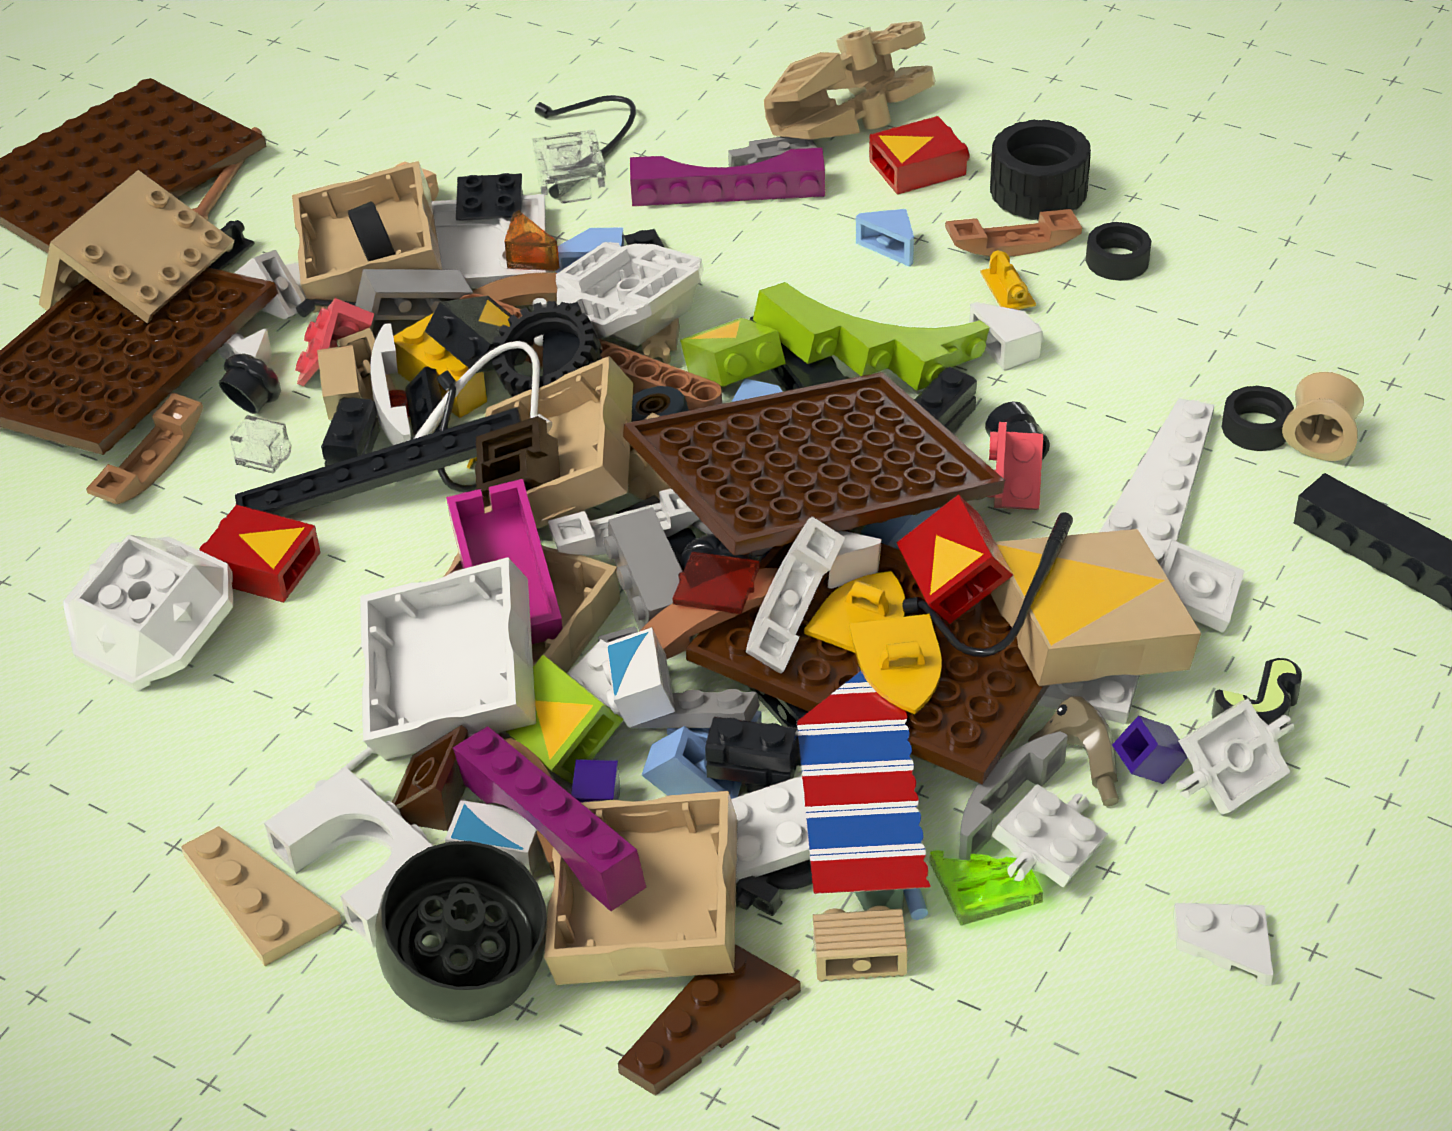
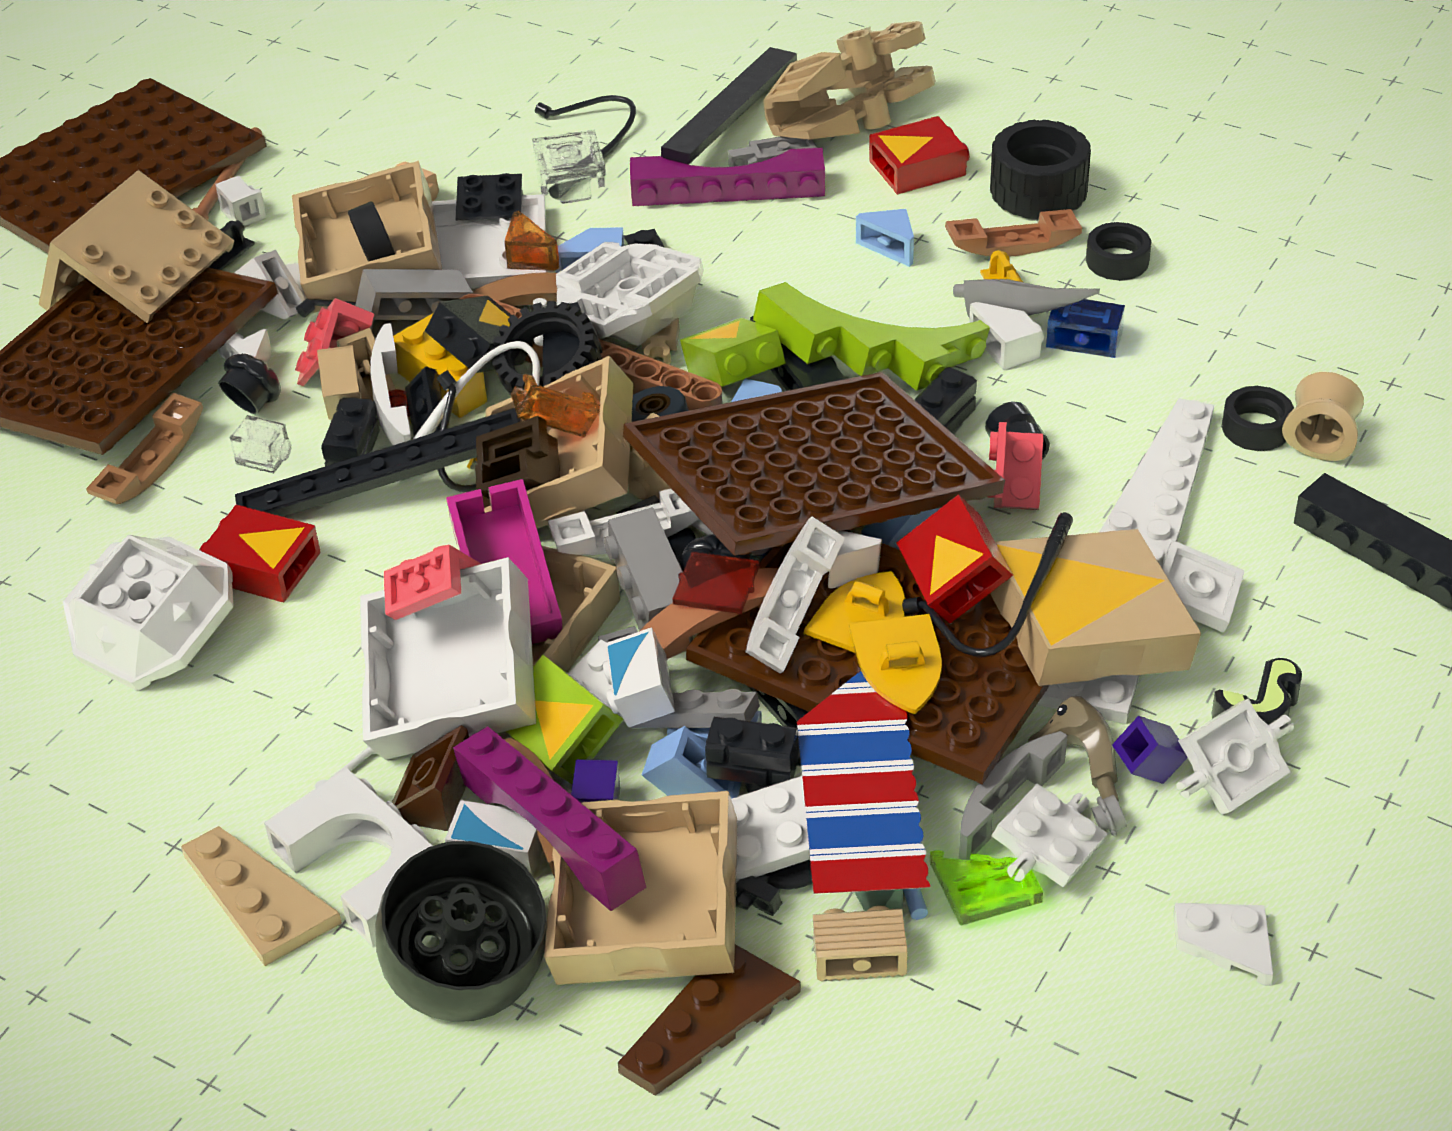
(240, 201): none -> white brick
(424, 580): none -> coral bracket
(557, 408): none -> clear orange hinge
(727, 106): none -> black tile
(1019, 295): none -> light grey piece
(1086, 328): none -> clear blue brick
(1109, 814): none -> light grey plate

